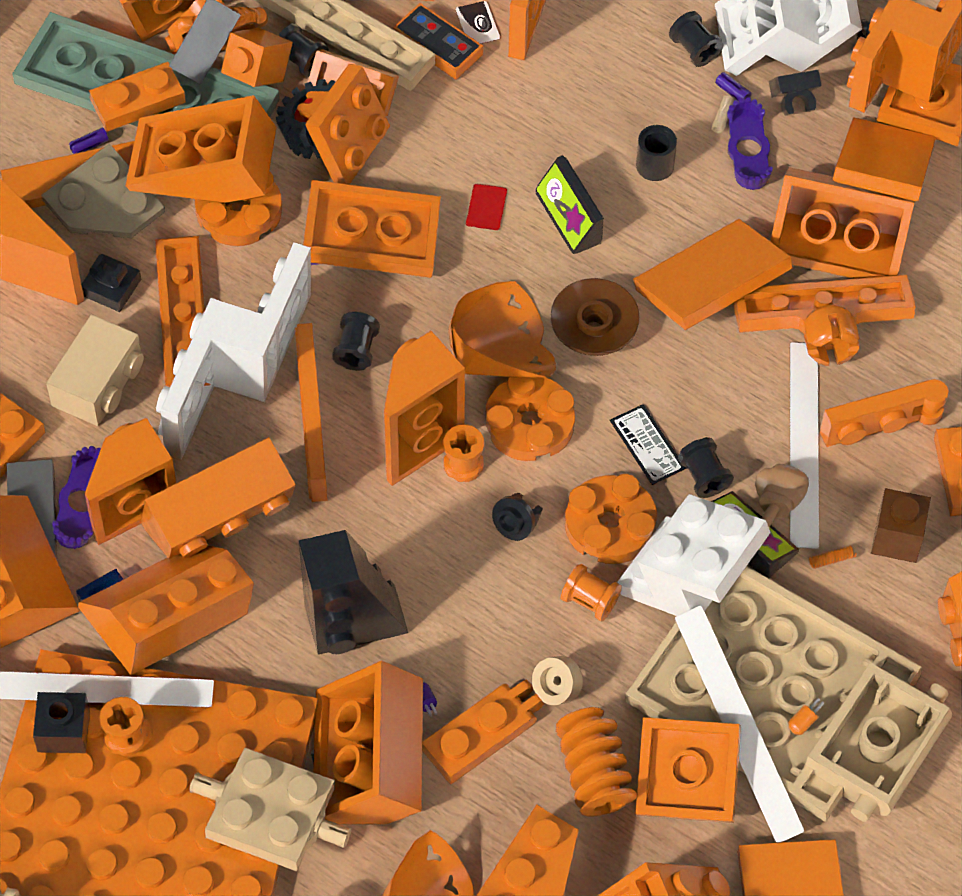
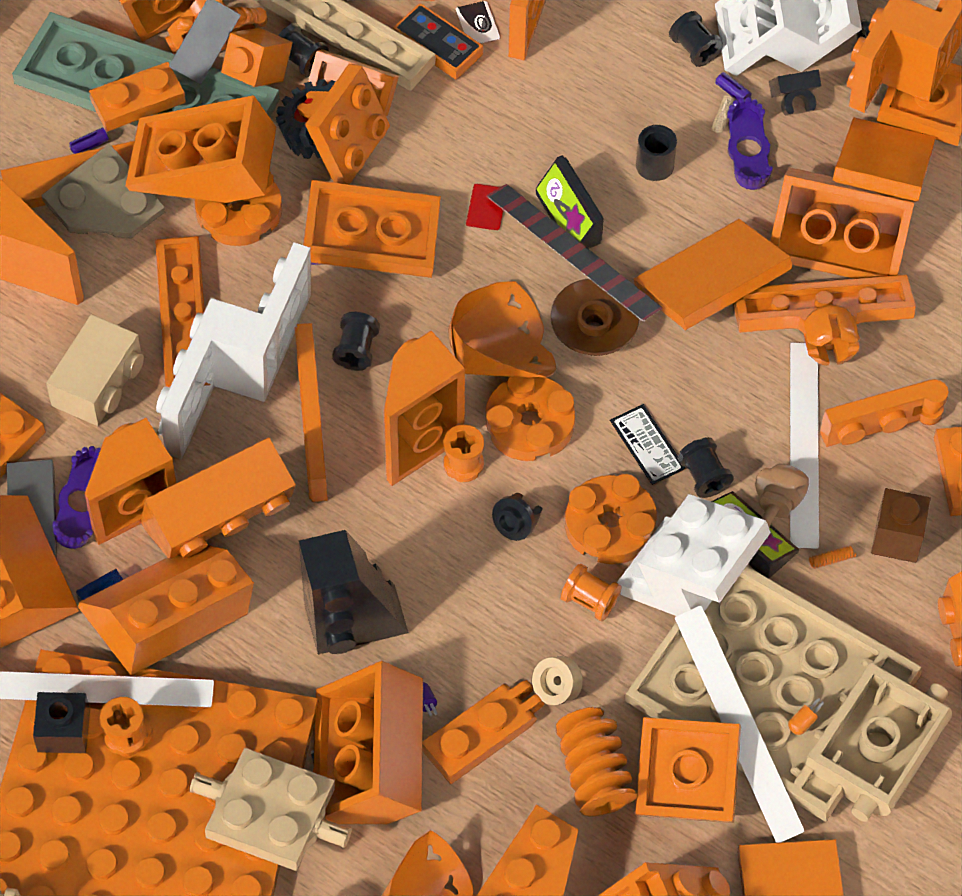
(110, 282): black tile -> none
(575, 252): none -> black sticker

